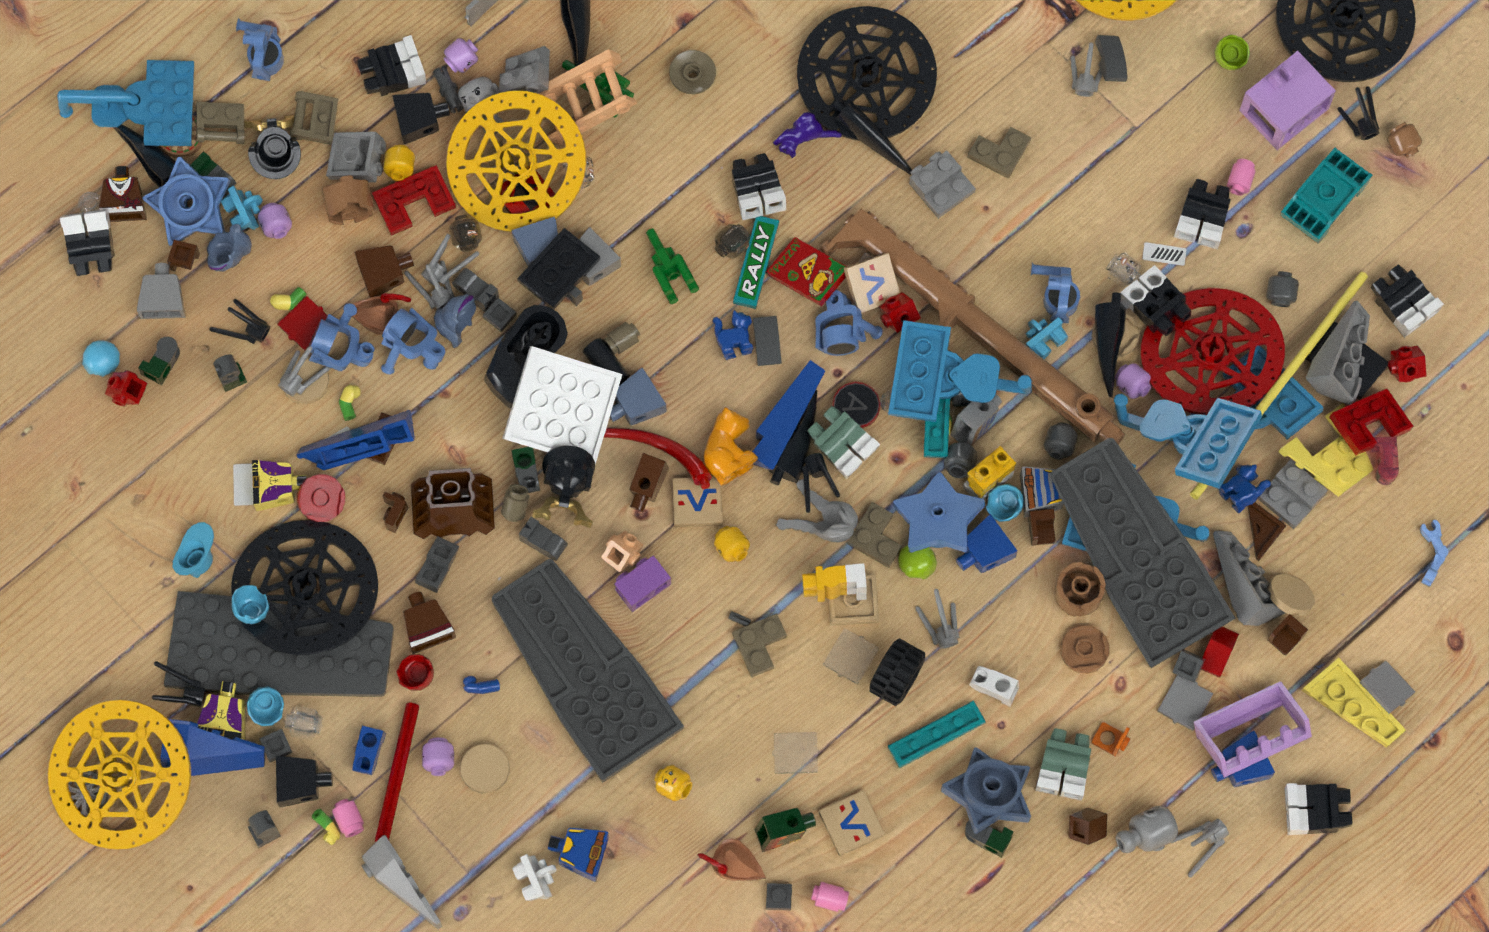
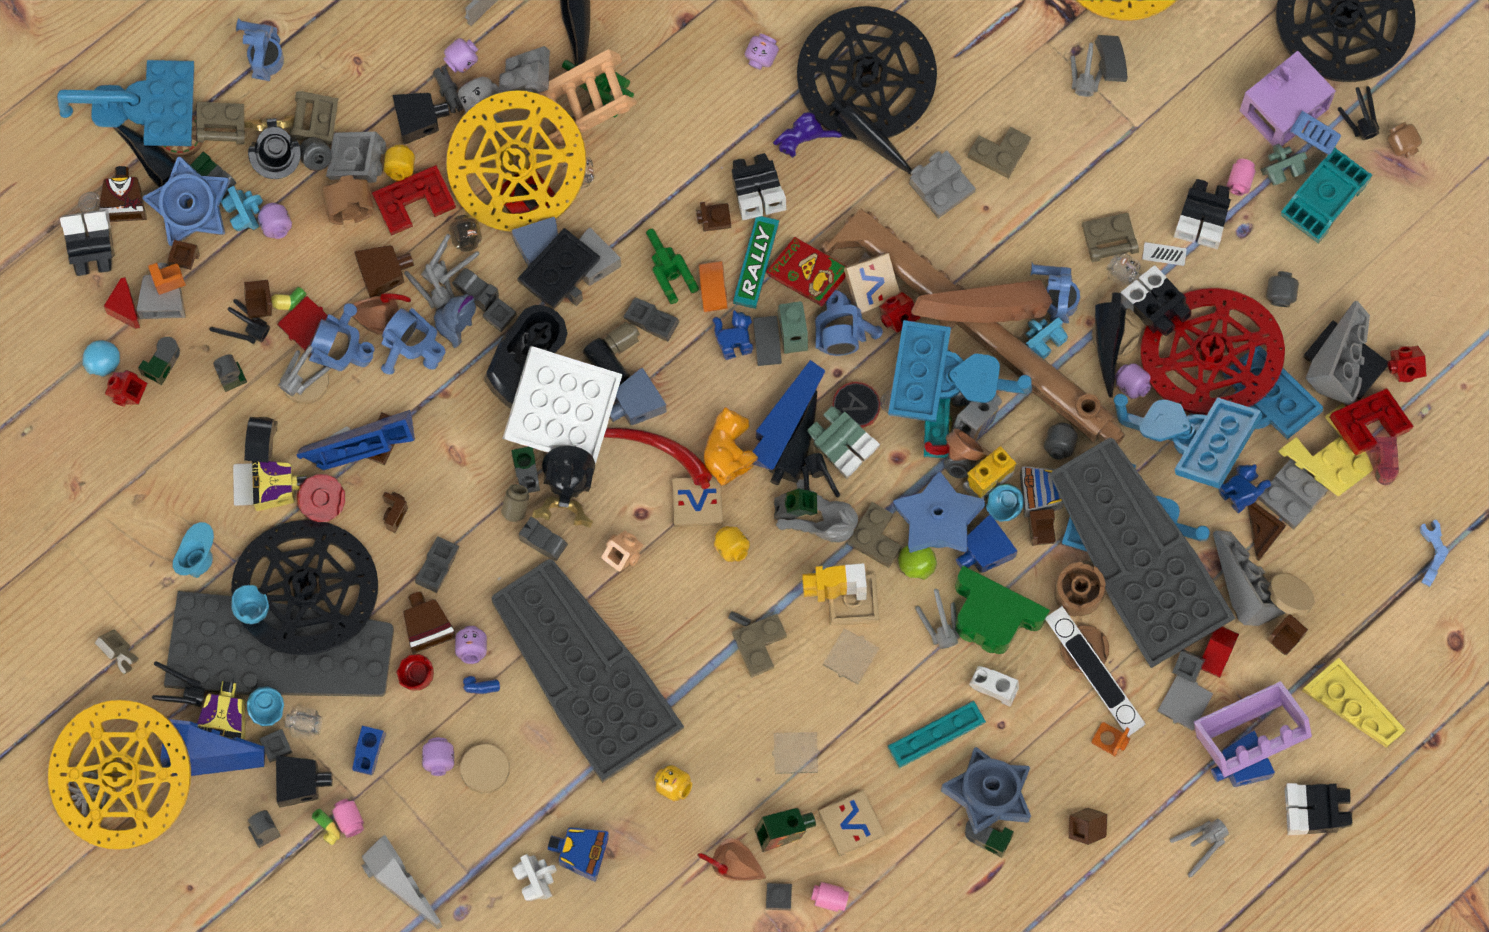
(116, 647): none -> dark tan plate
(121, 304): none -> red slope
(166, 278): none -> orange panel
(228, 249): sand blue hair -> none
(258, 298): none -> reddish brown panel
(260, 439): none -> black brick
(315, 154): none -> dark grey head
(346, 399): arm -> none
(393, 67): black hips -> none
(397, 771): red axle -> none
(452, 503): reddish brown slope -> none
(471, 645): none -> lavender head
(642, 583): medium lavender brick -> none
(651, 320): none -> dark grey slope
(651, 471): reddish brown torso -> none
(692, 62): dark tan dish -> none
(713, 286): none -> orange slope
(714, 217): none -> reddish brown bracket
(732, 241): clear smoke head -> none
(761, 51): none -> lavender head
(793, 324): none -> sand green torso
(795, 504): none -> dark green leg
(897, 672): black tyre -> none
(959, 446): none -> nougat piece
(987, 304): none -> nougat slope
(993, 612): none -> green brick
(1068, 758): sand green hips -> none
(1094, 670): none -> sticker
(1109, 230): none -> dark tan plate
(1148, 831): light grey piece -> none
(1232, 52): lime hair -> none
(1275, 170): none -> sand green hips
(1301, 356): light yellow piece -> none
(1327, 139): none -> medium blue slope
(1387, 687): light grey piece -> none
(1406, 300): black hips -> none

